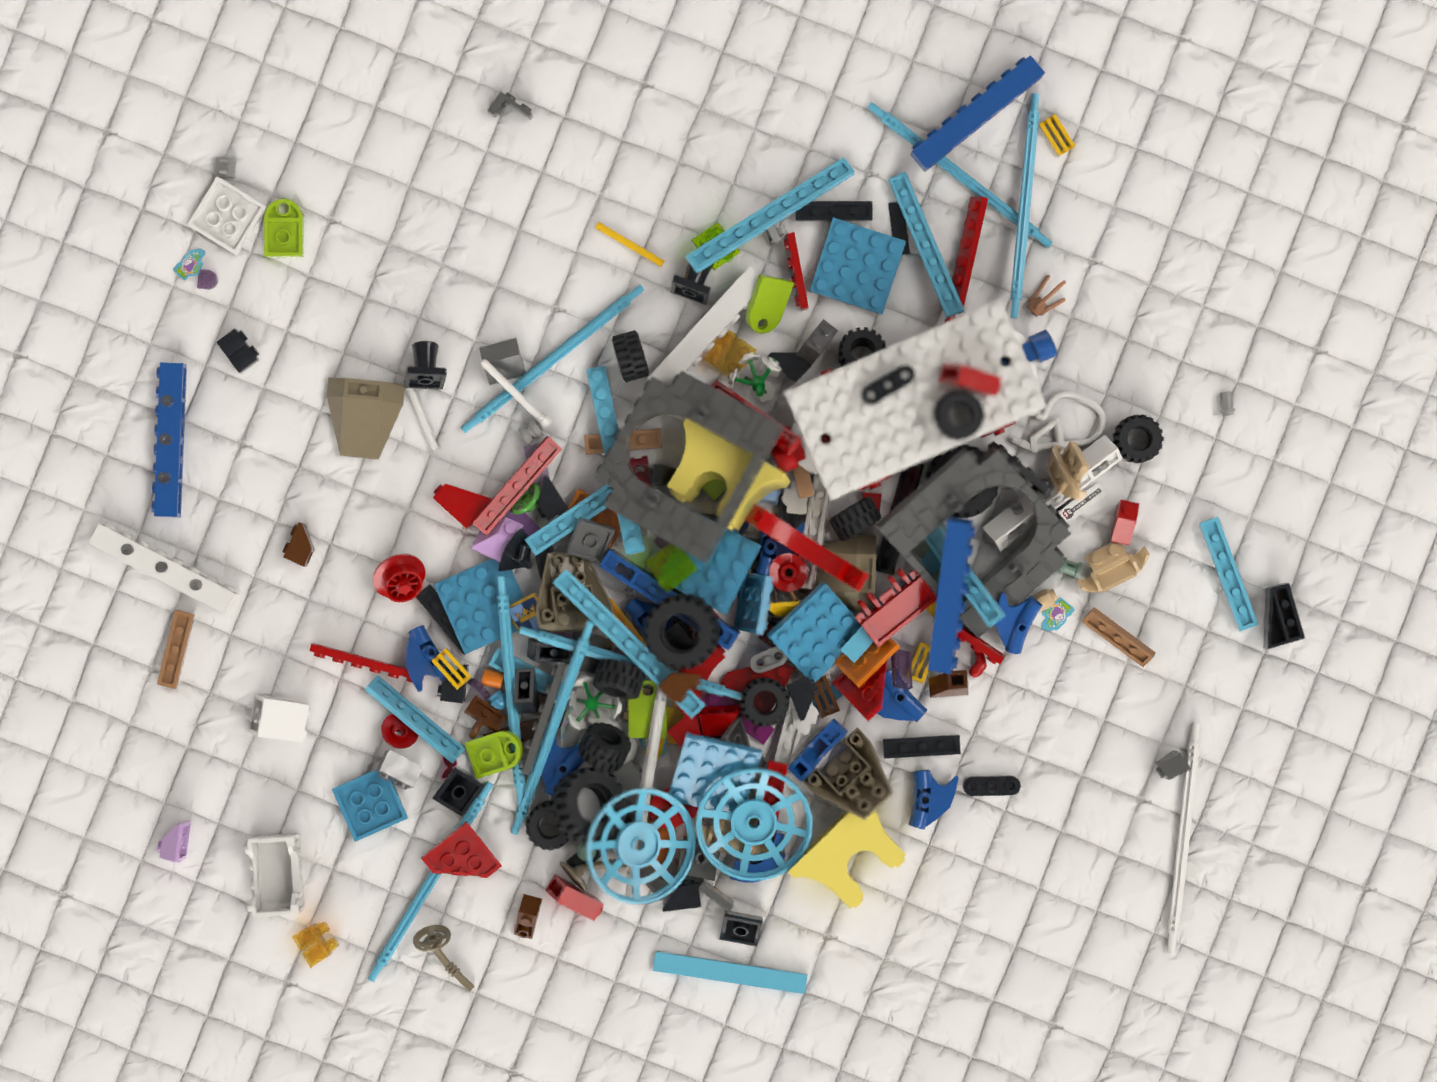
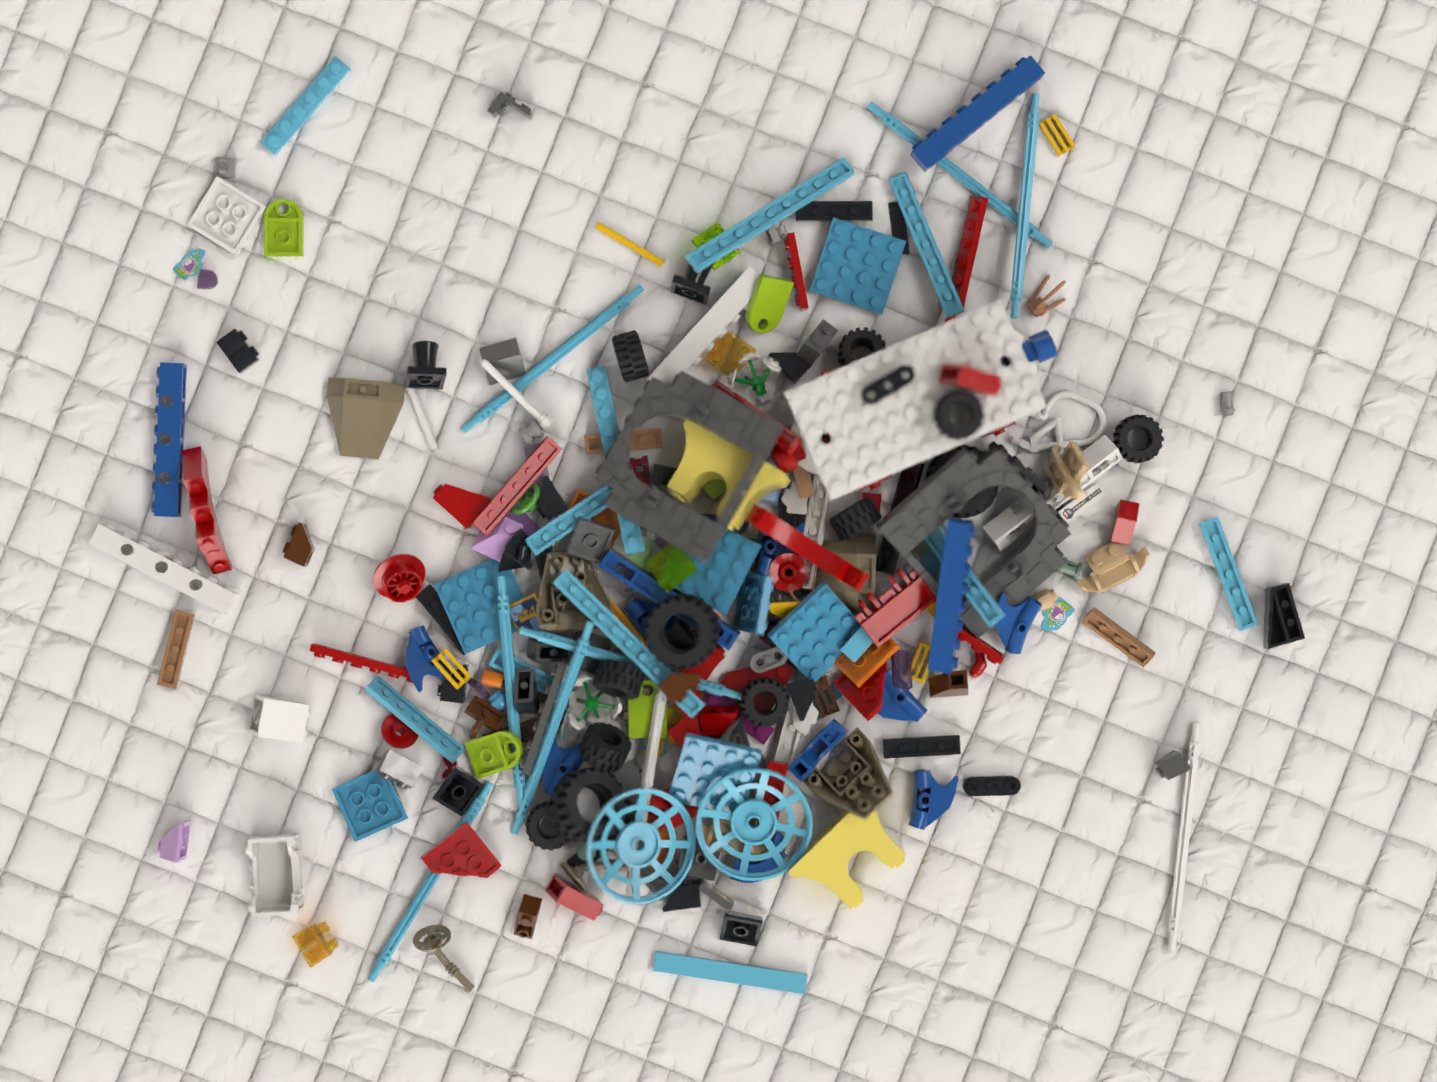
(202, 510): none -> red arch
(305, 105): none -> medium azure plate

